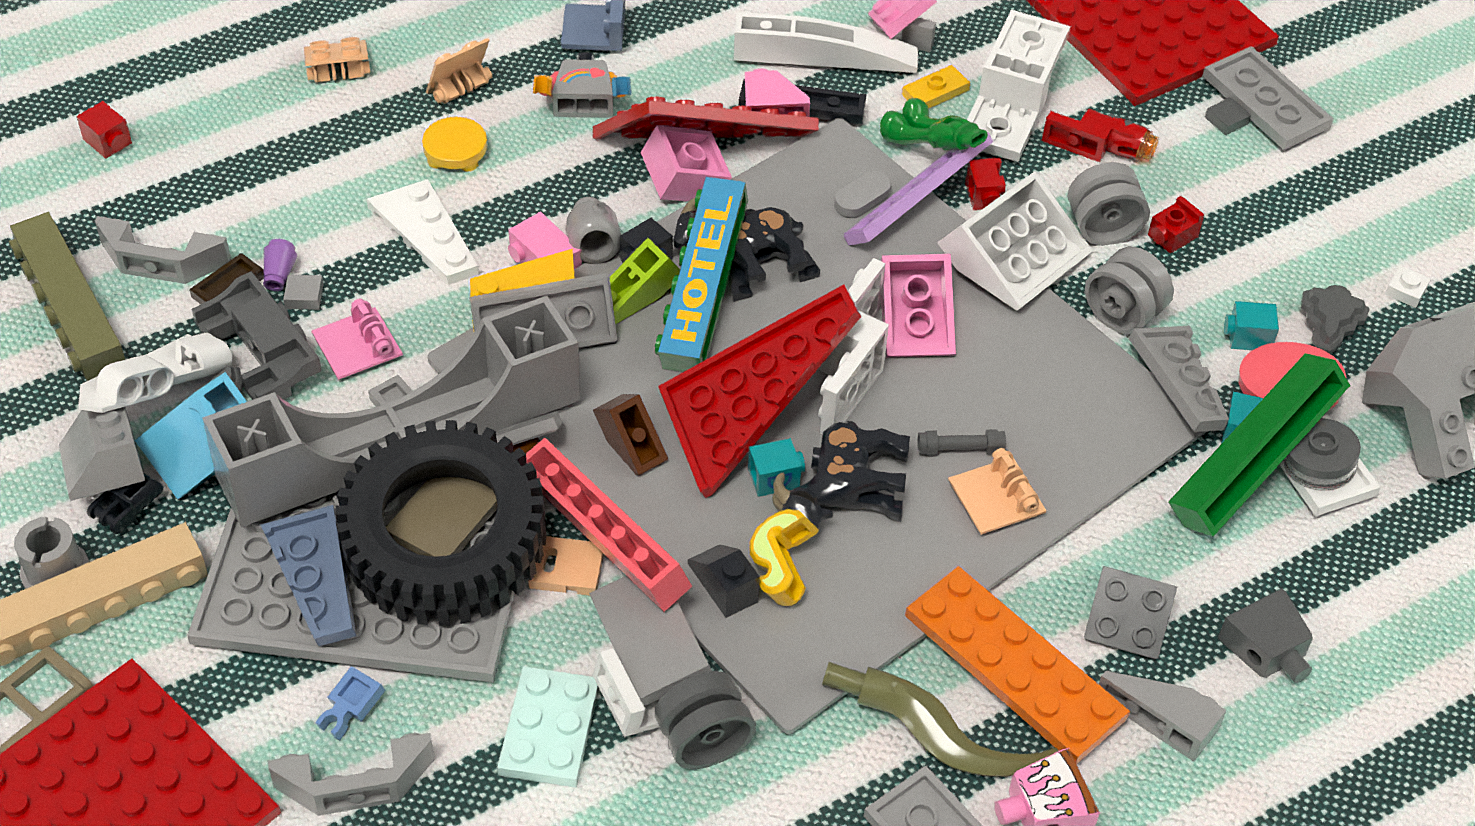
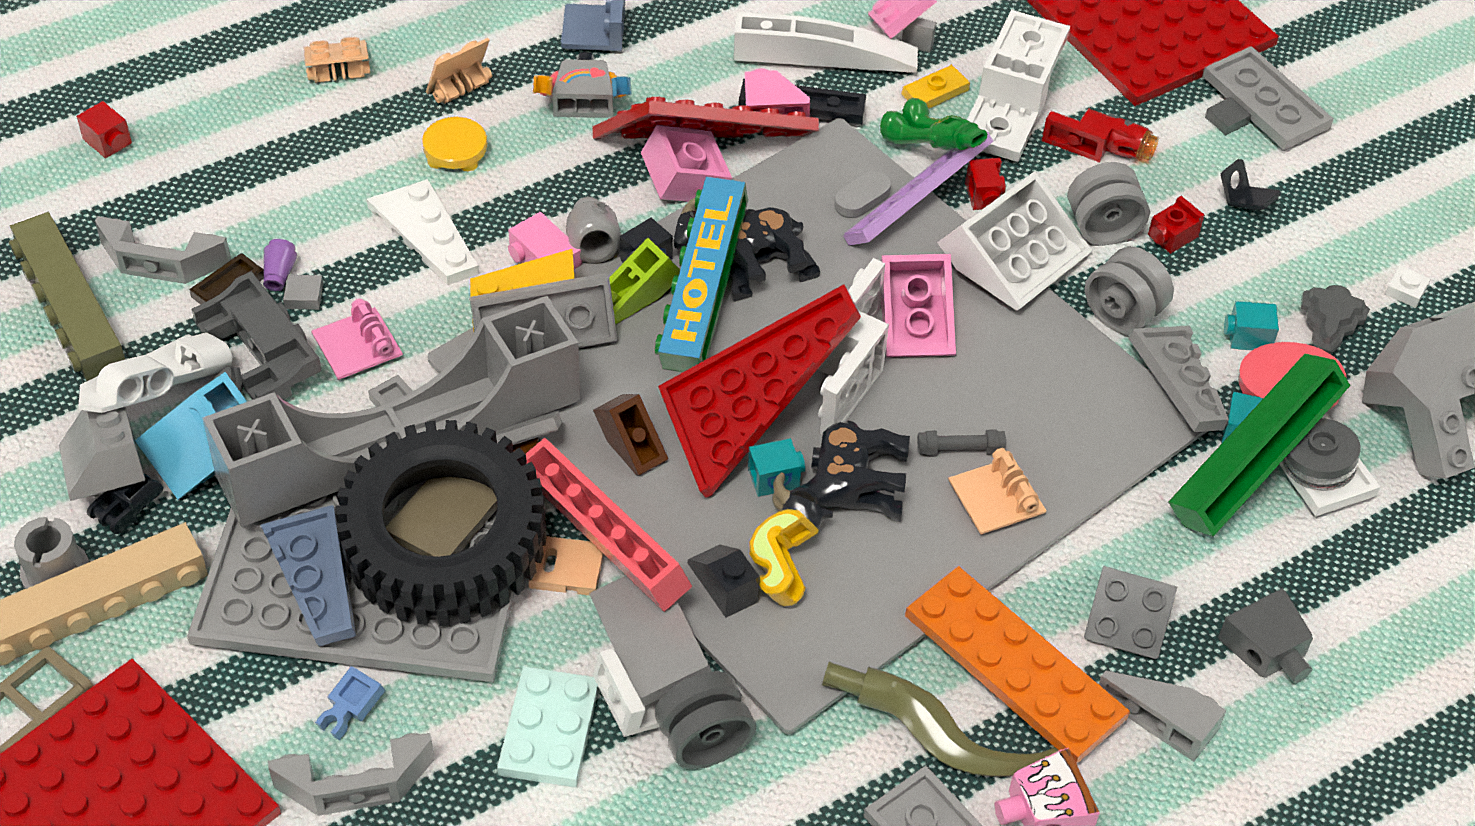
(1245, 195): none -> black bracket

